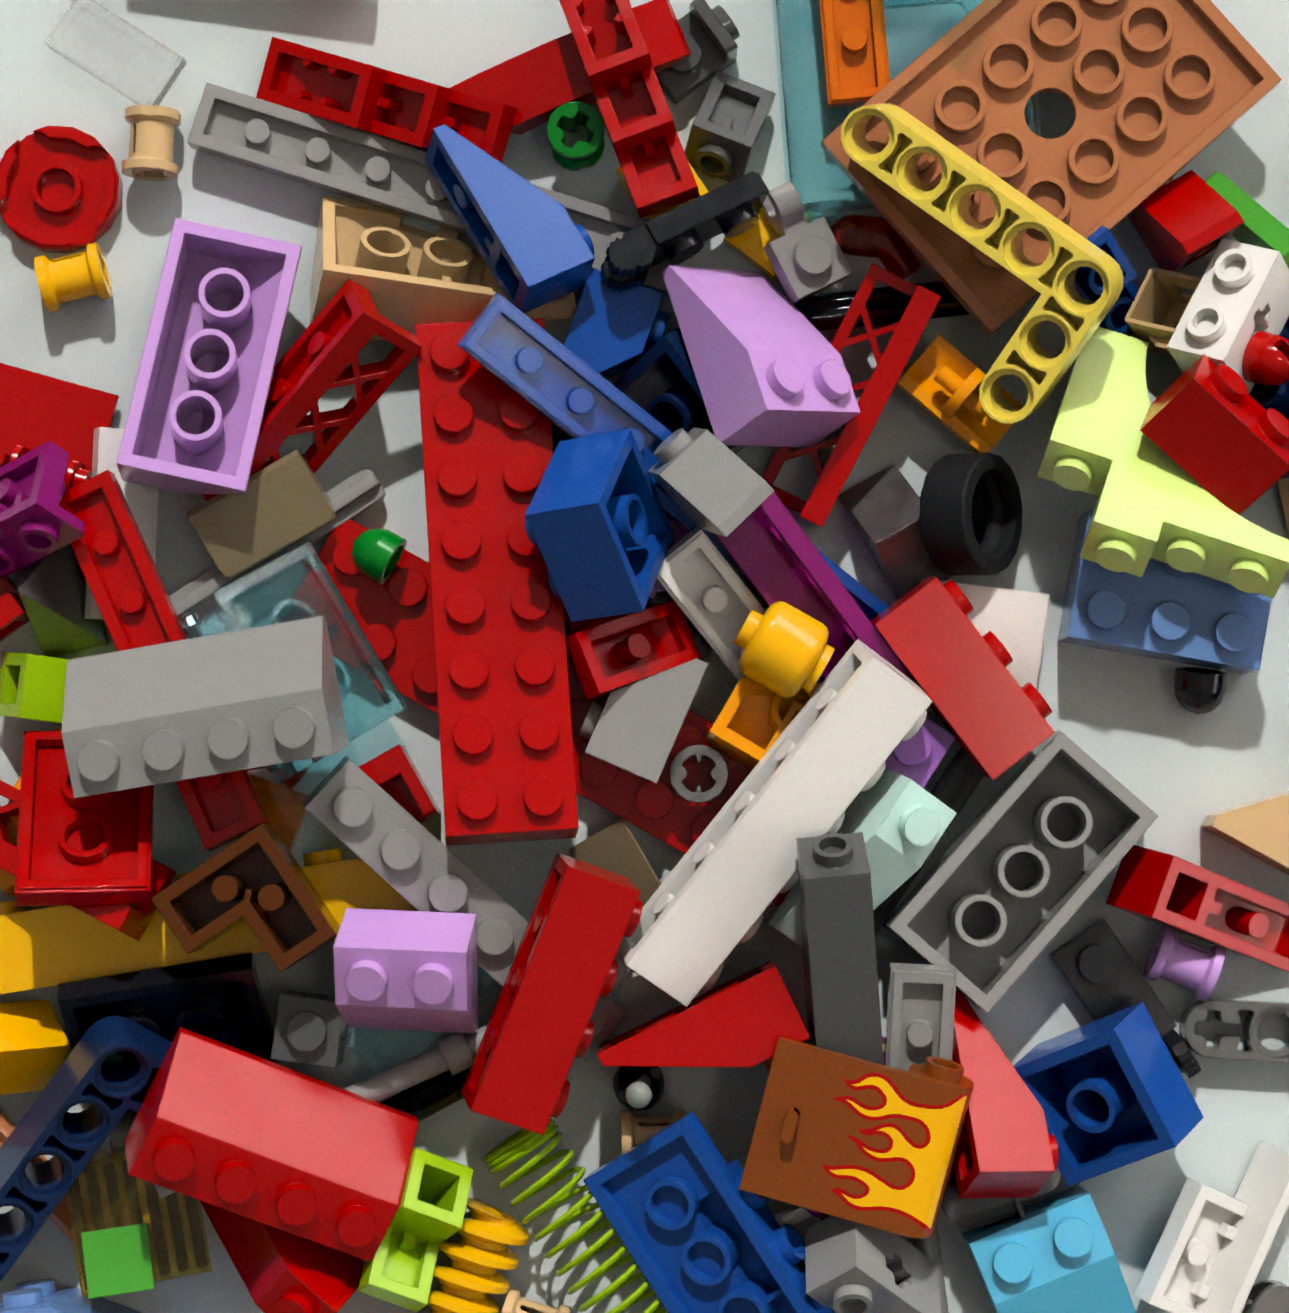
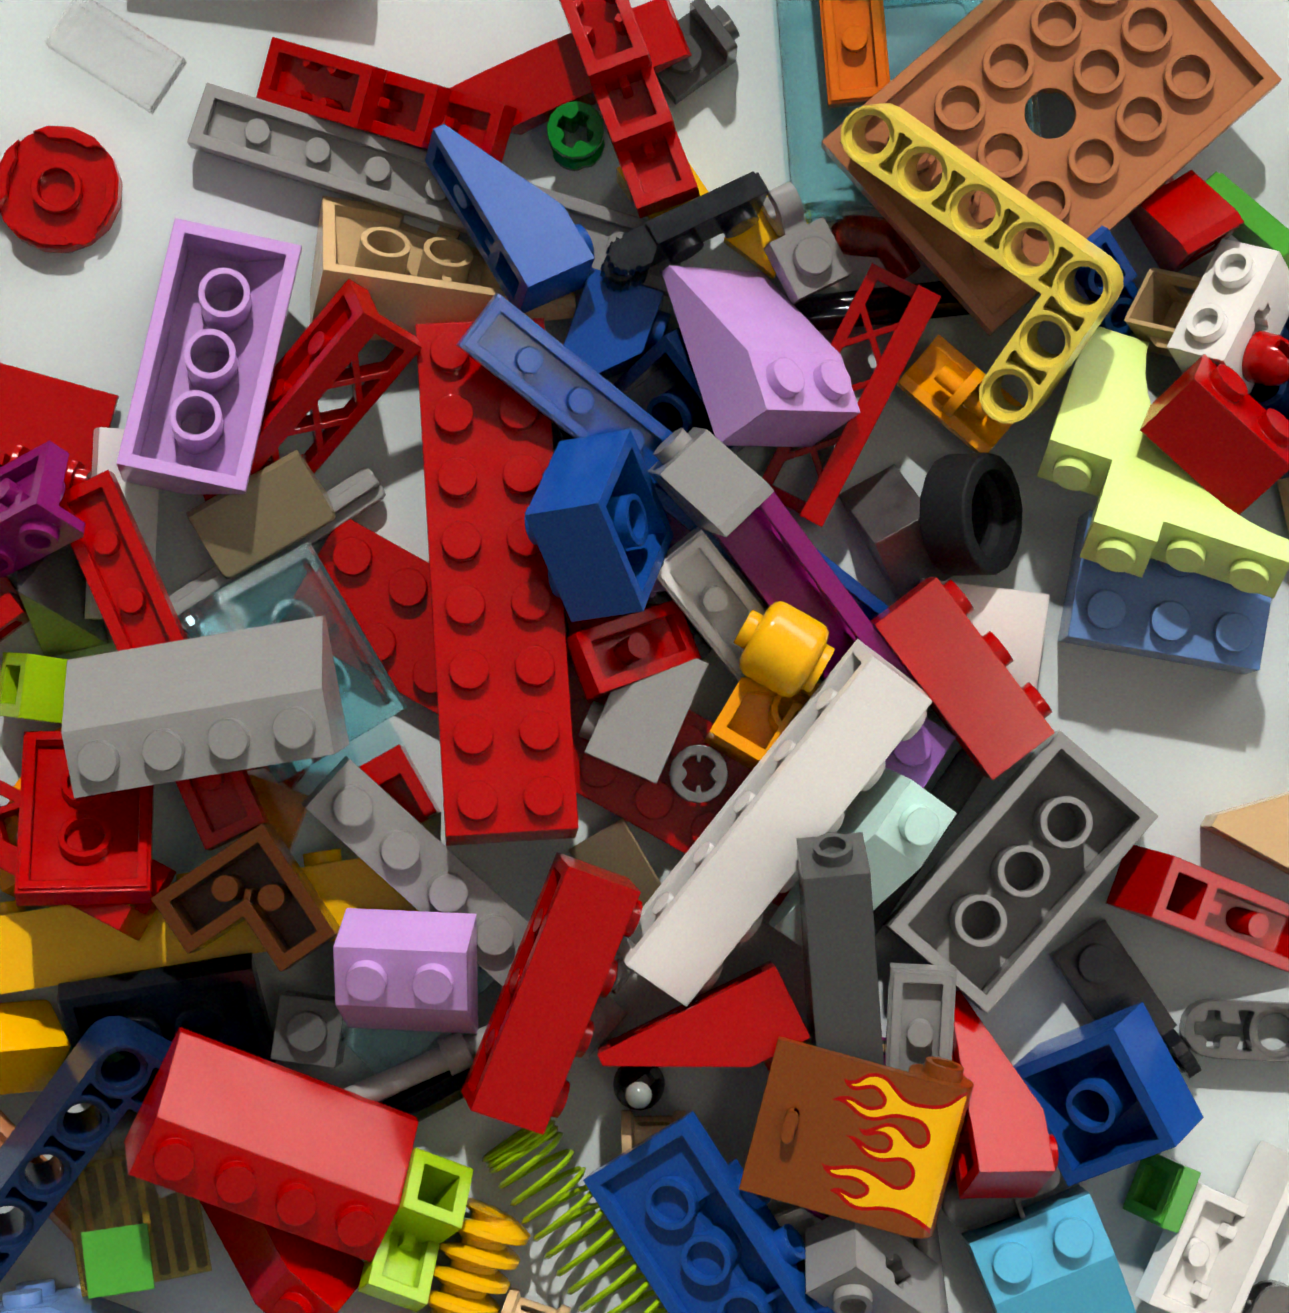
(73, 277): yellow bush -> none
(151, 142): tan bush -> none
(378, 553): green hinge -> none
(727, 127): dark grey bracket -> none
(1161, 1191): none -> bright green tile
(1184, 963): lavender bush -> none
(1199, 688): black hinge -> none

